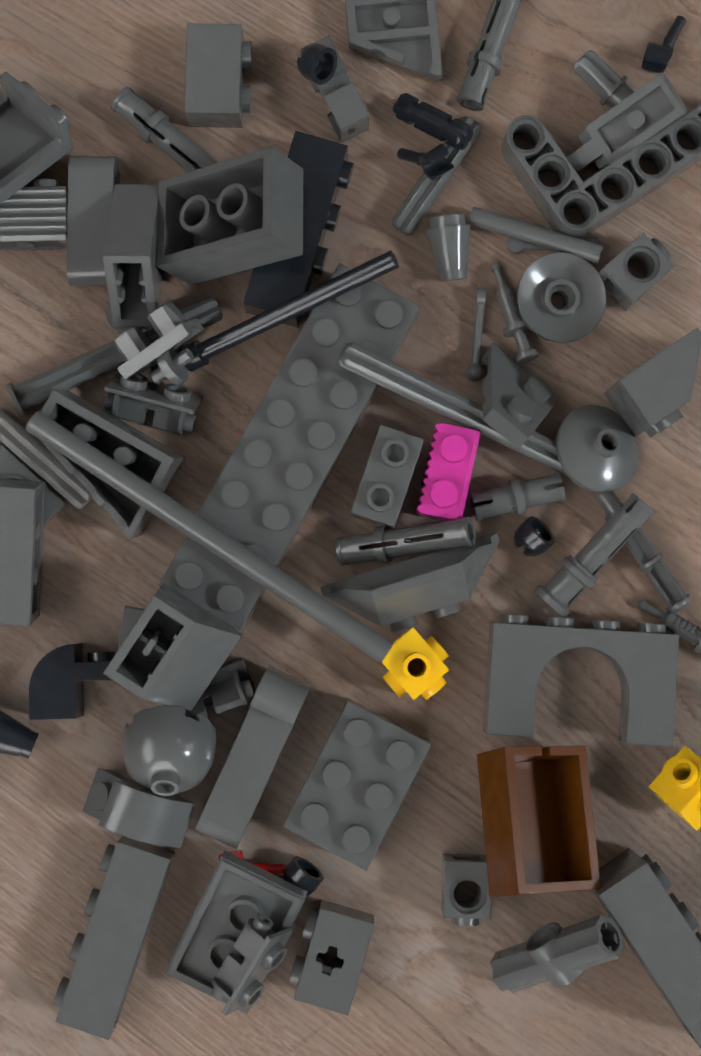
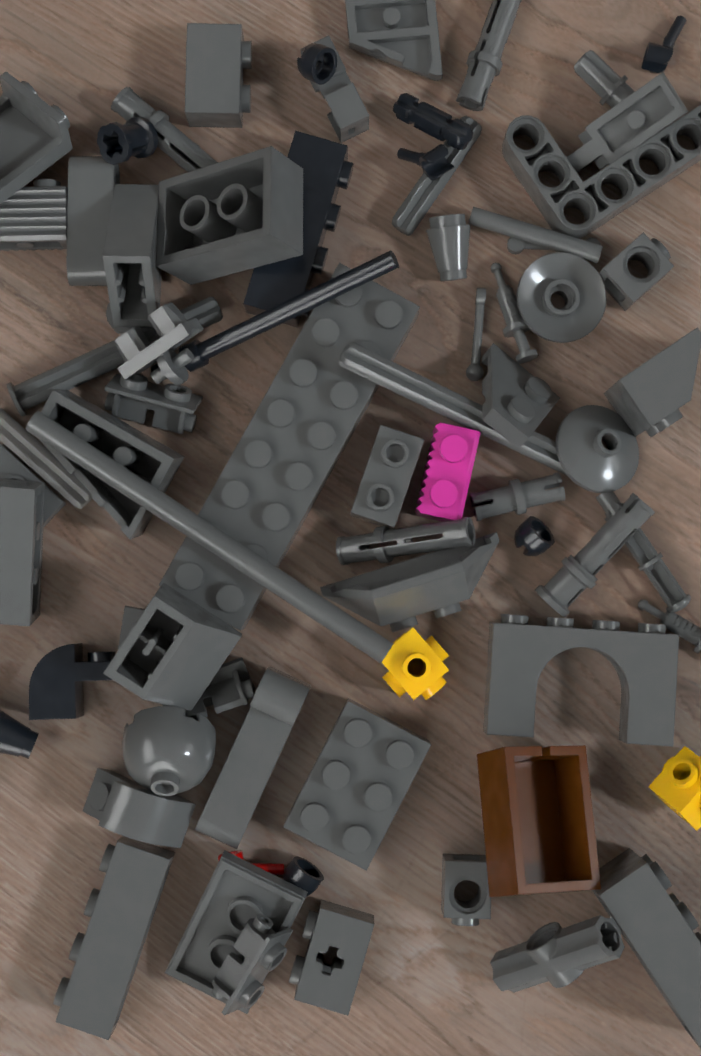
(121, 141): none -> black bush

